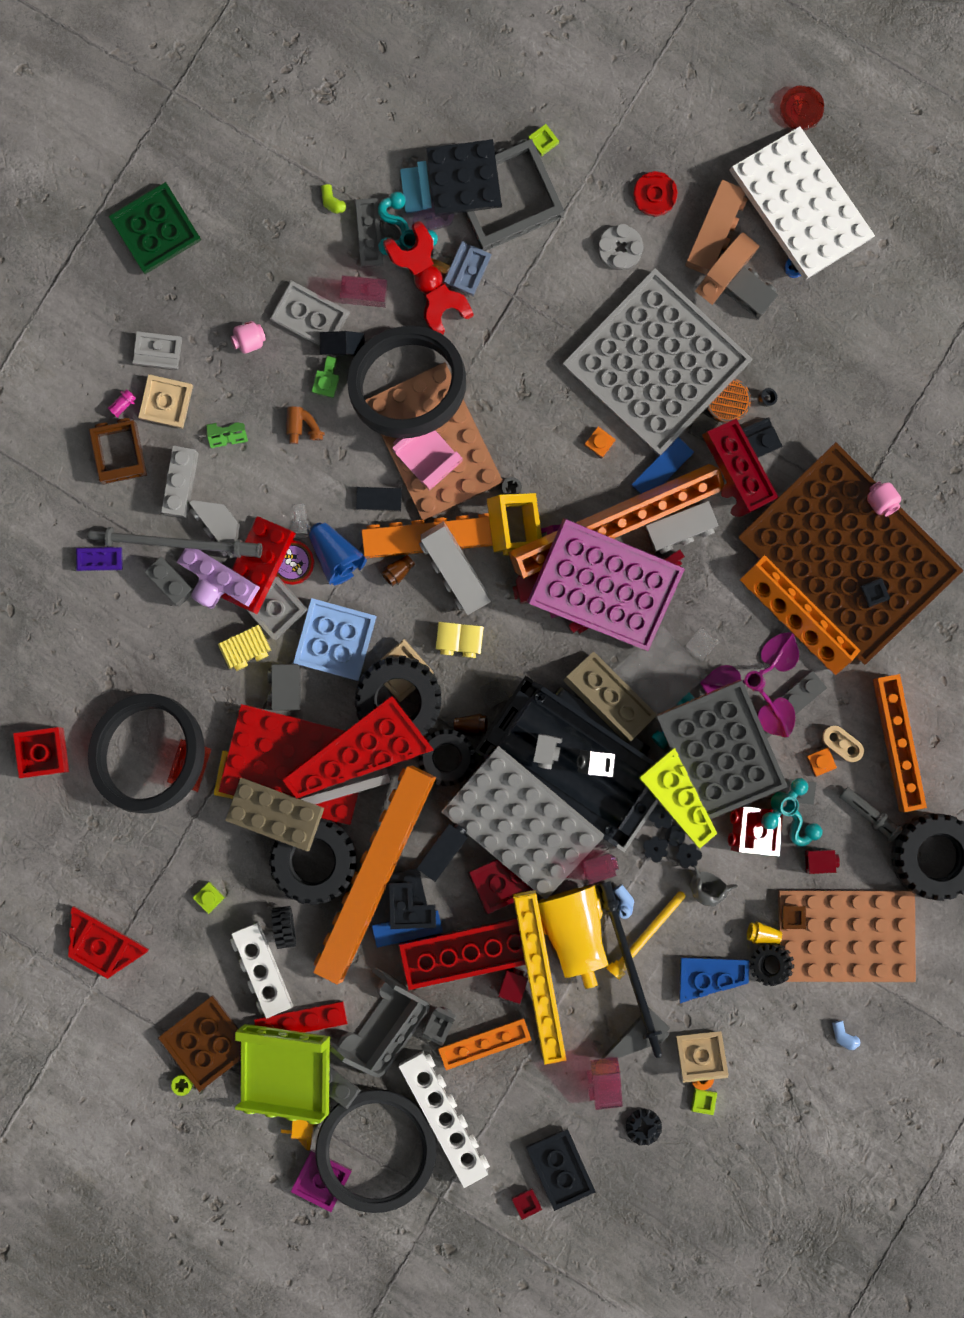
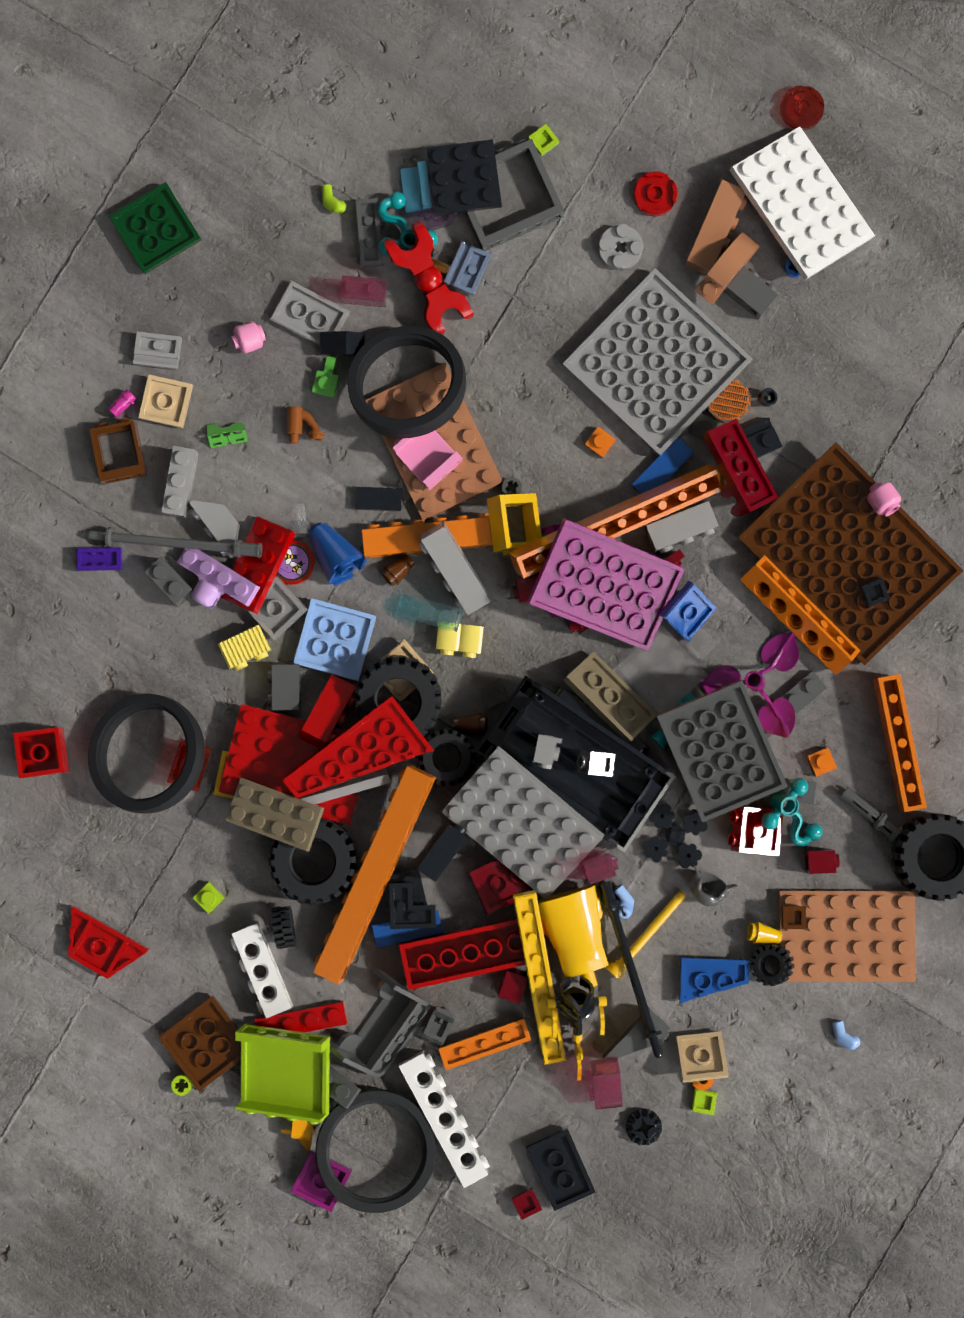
(328, 712): none -> red brick
(429, 612): none -> clear light blue plate
(577, 1007): none -> black helmet
(675, 792): neon yellow wing -> none
(688, 611): none -> blue plate
(842, 743): tan plate -> none

